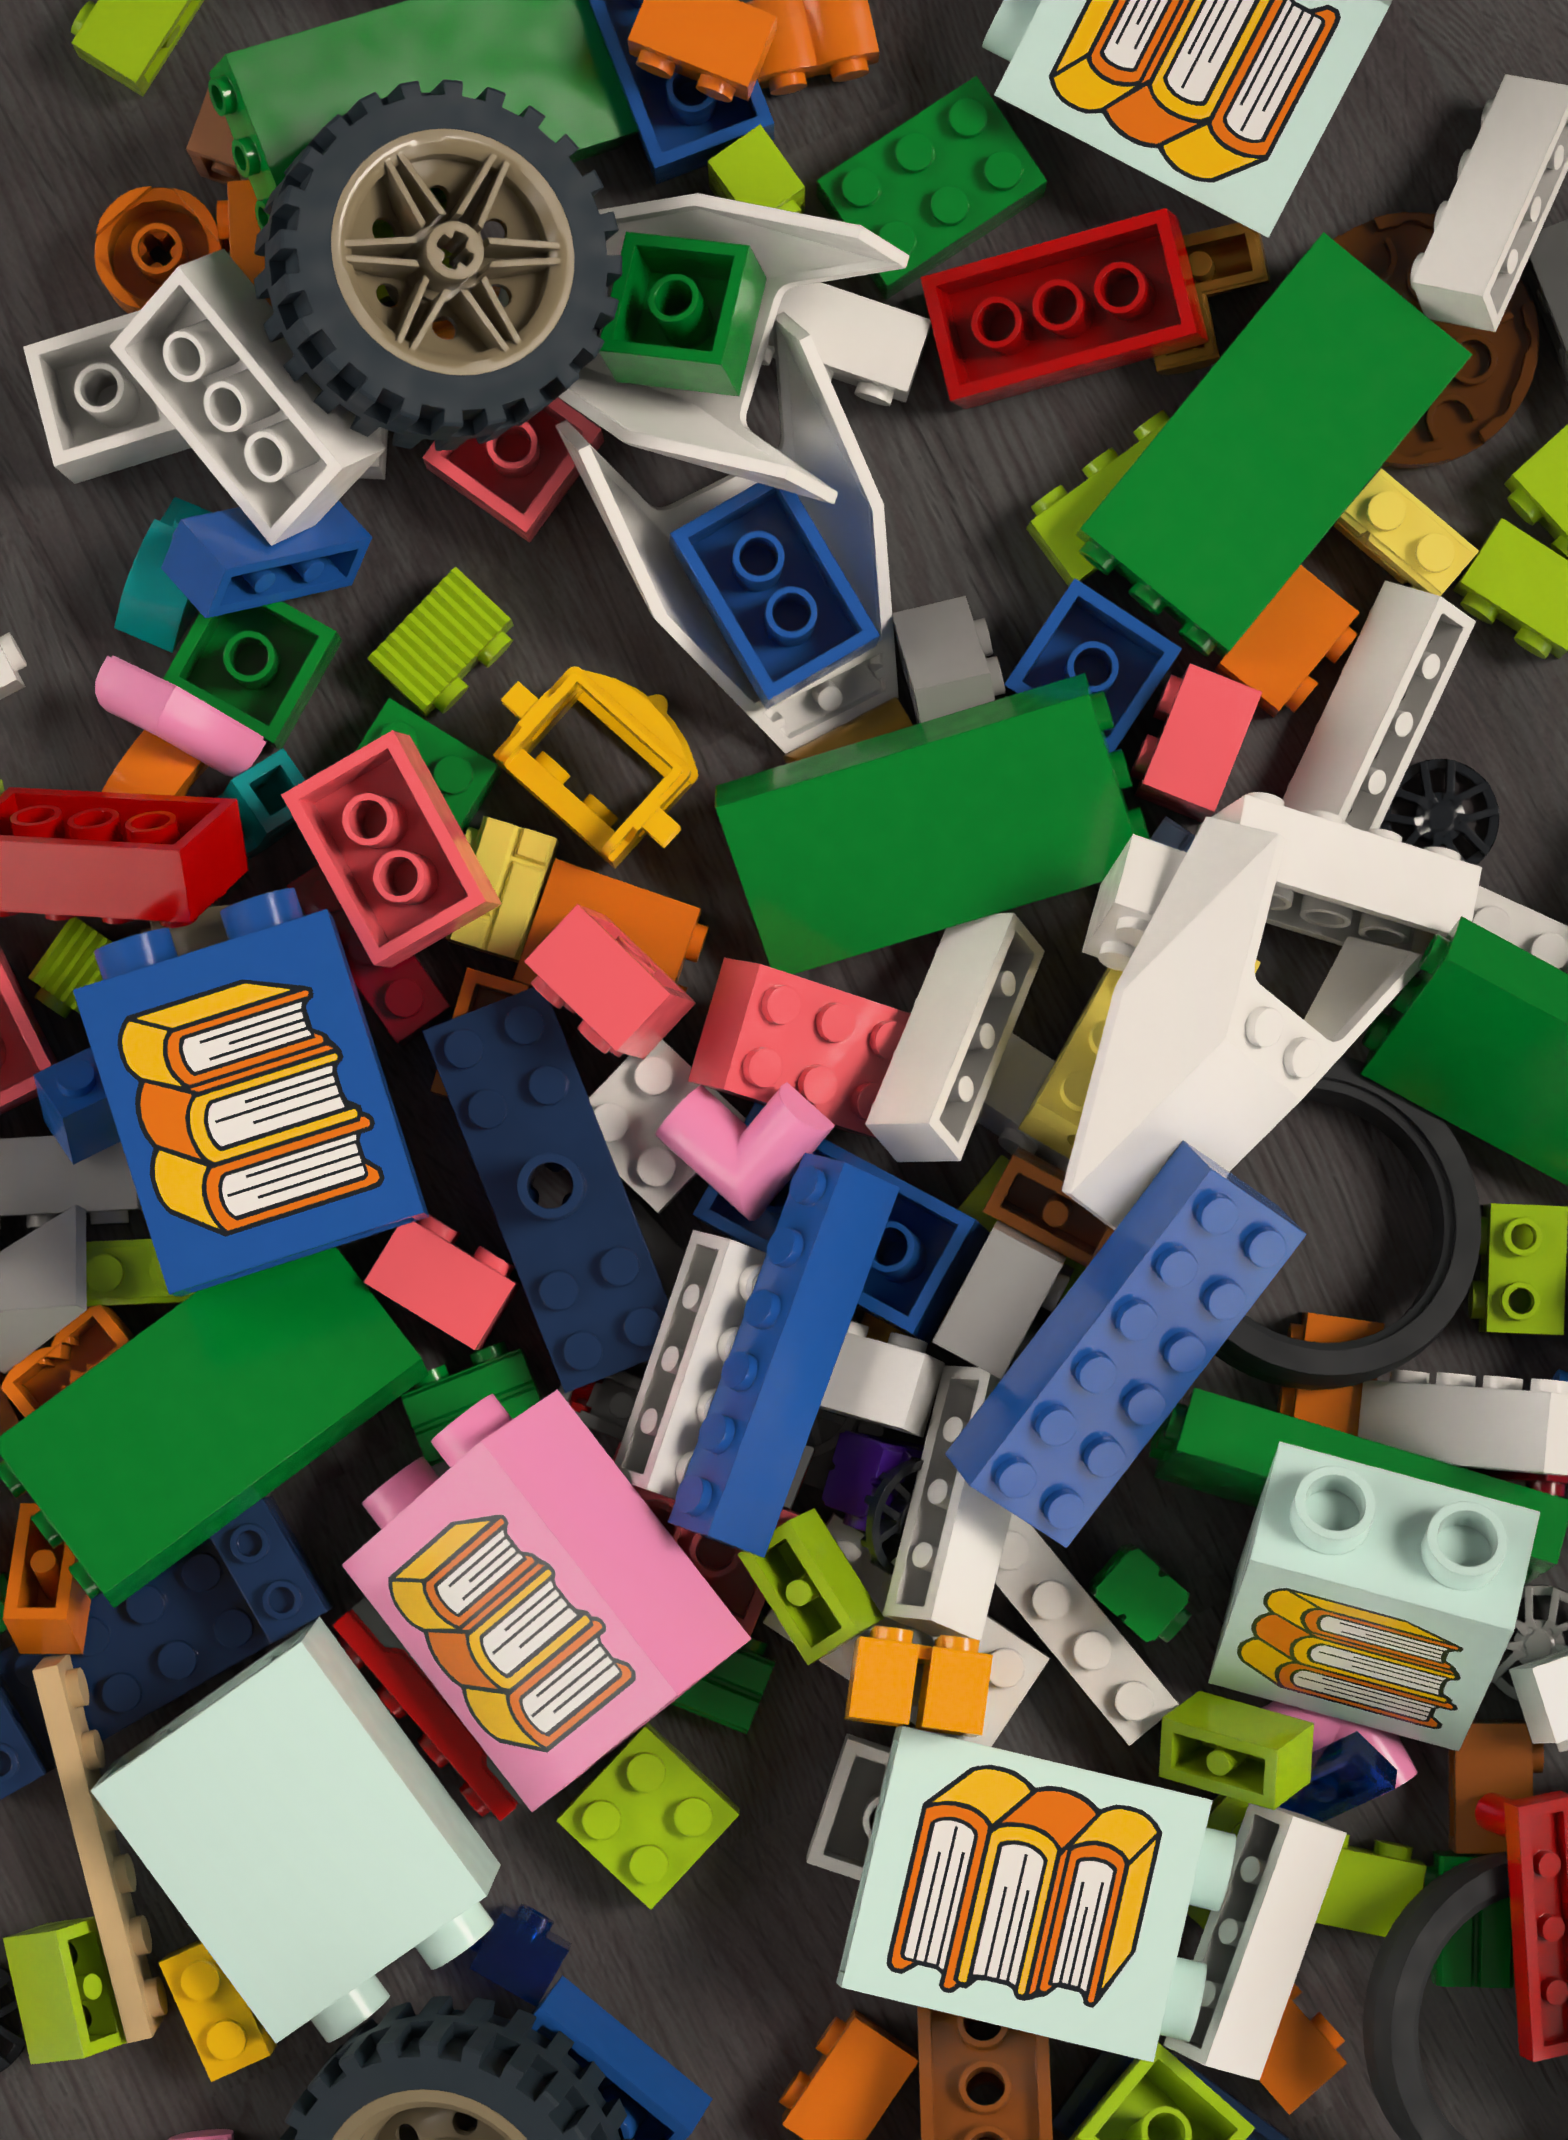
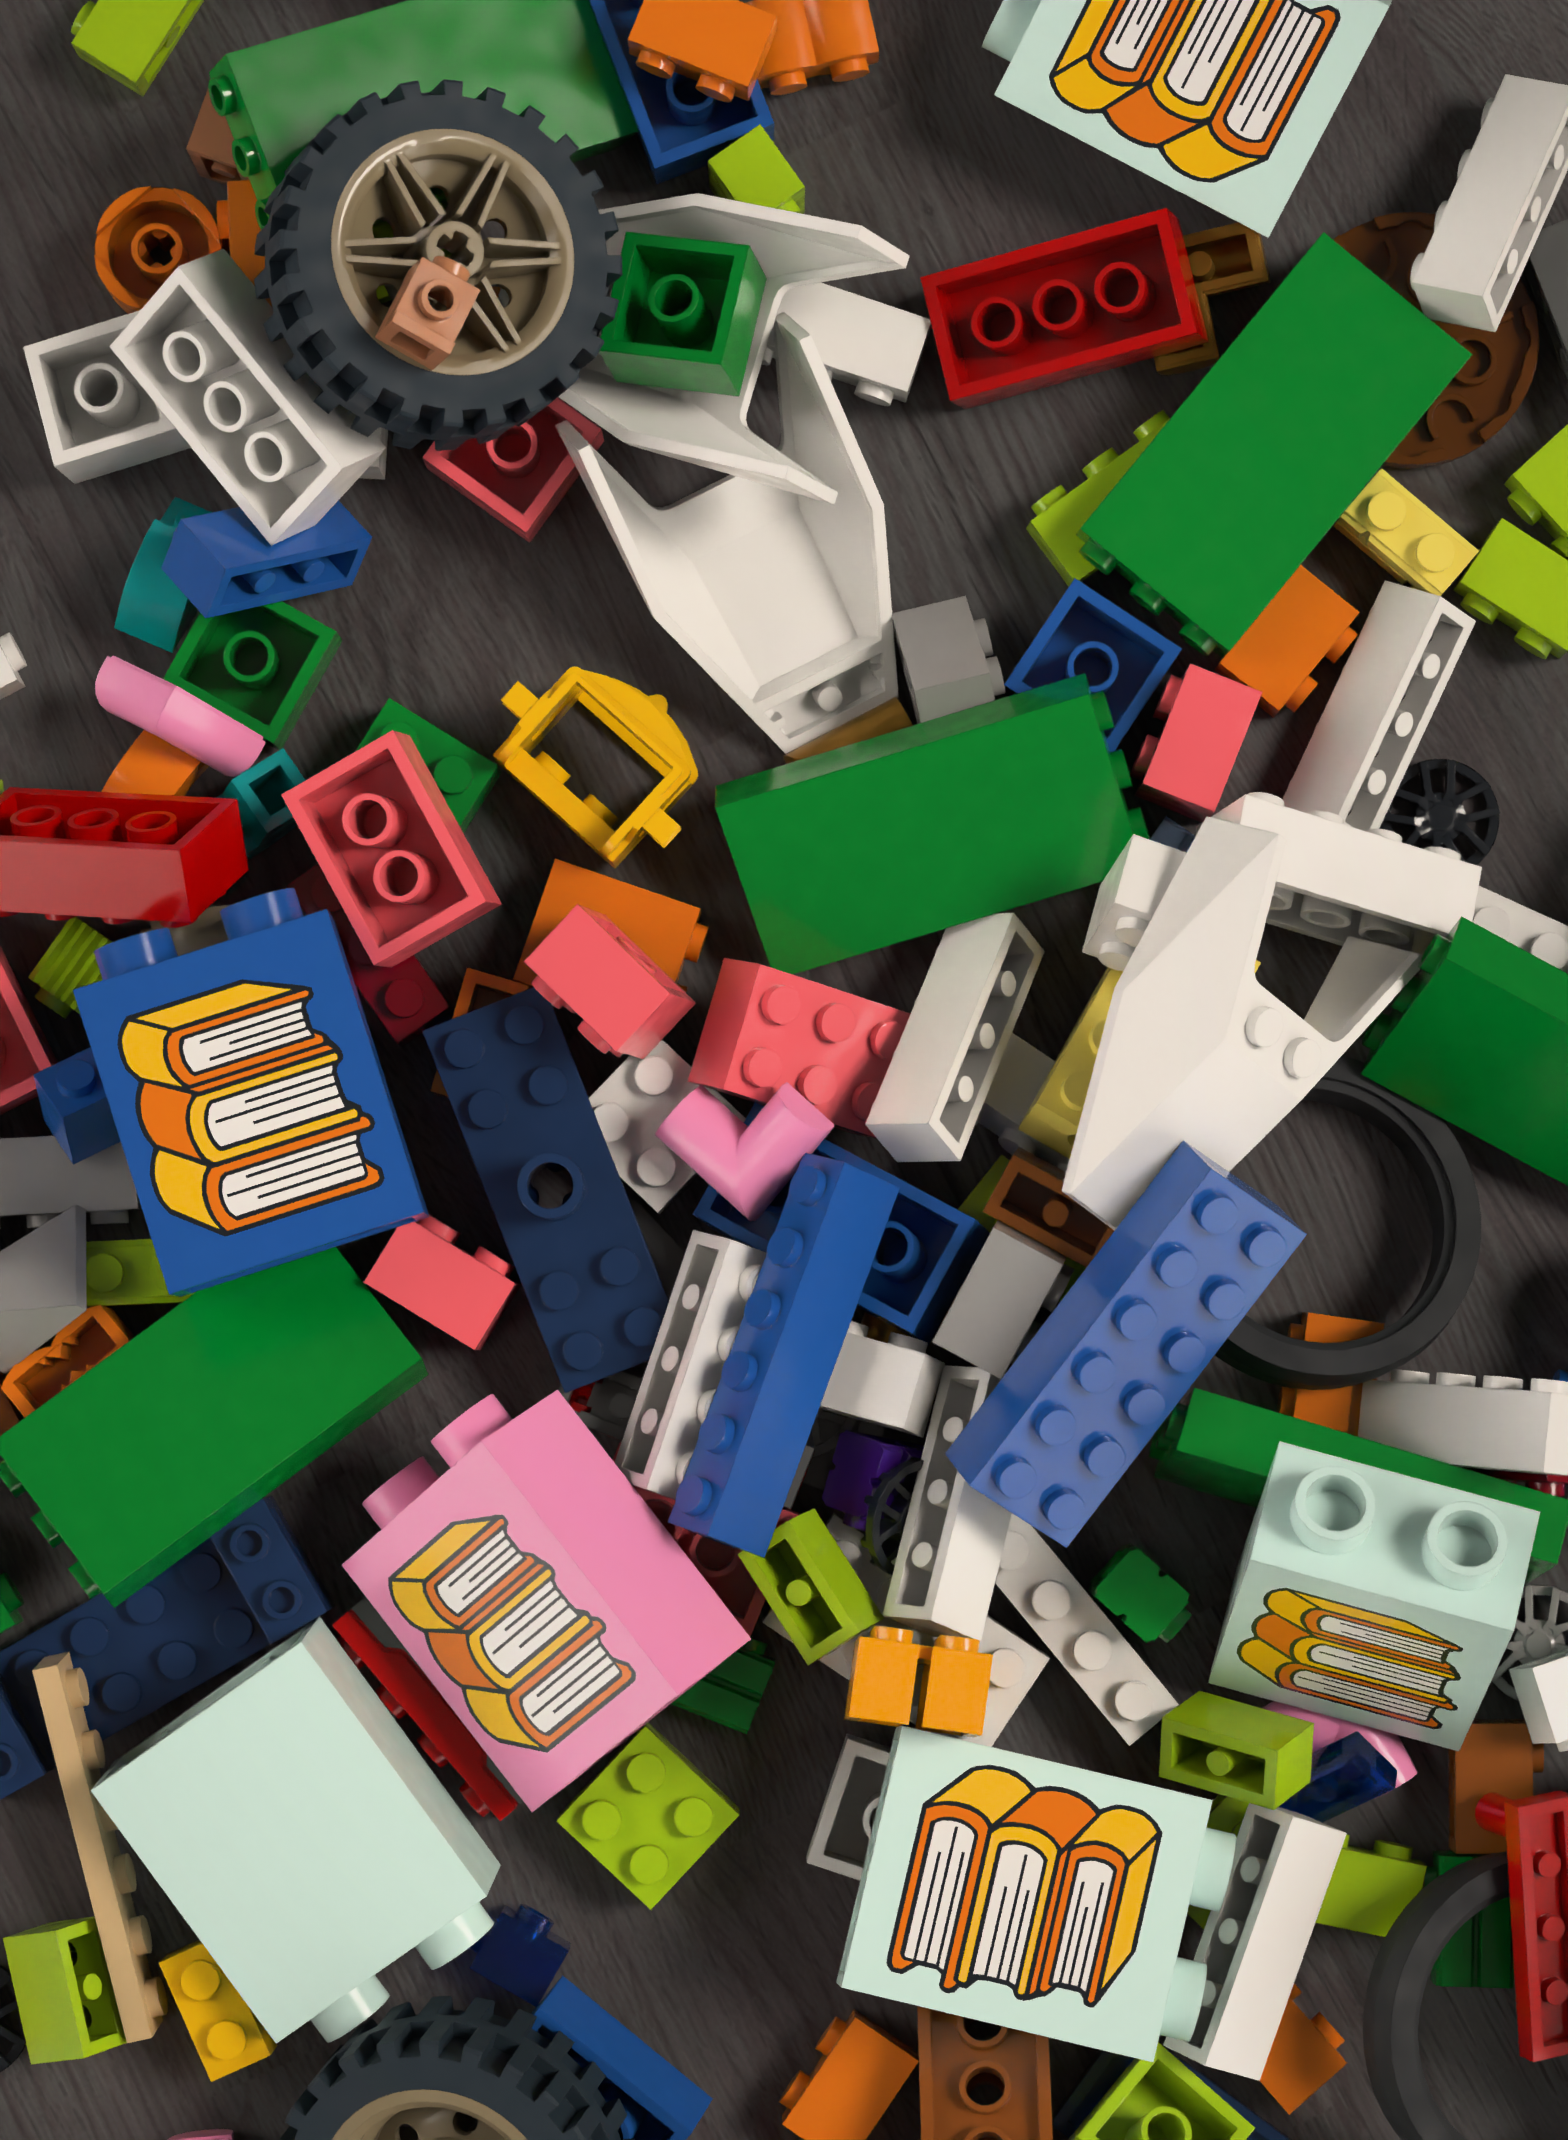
(43, 1600): orange brick -> none
(418, 328): none -> nougat brick
(443, 643): lime brick -> none
(443, 1397): green brick -> none
(518, 870): light yellow brick -> none
(773, 590): blue brick -> none
(935, 182): green brick -> none
(1521, 1270): lime brick -> none

